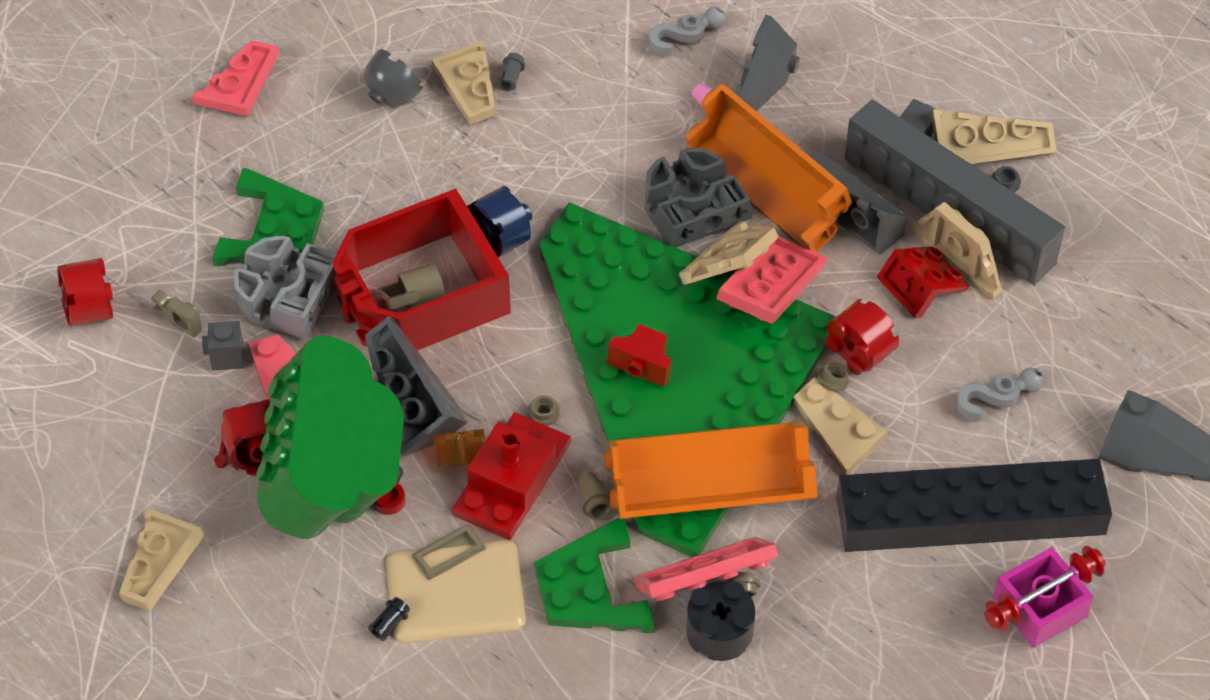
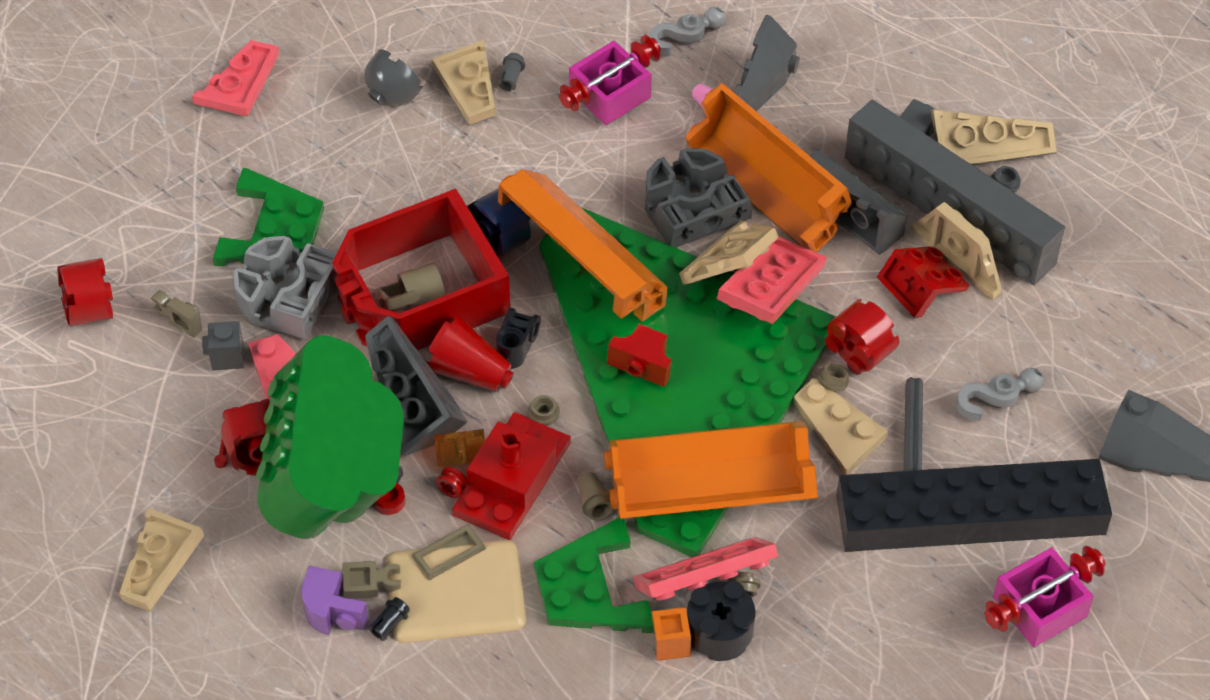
(326, 606): none -> medium lavender brick
(363, 579): none -> dark tan plate
(451, 482): none -> red bush
(468, 357): none -> red cone
(517, 336): none -> black piece
(586, 242): none -> orange panel
(611, 79): none -> dark pink brick
(671, 633): none -> orange panel
(913, 424): none -> dark grey axle

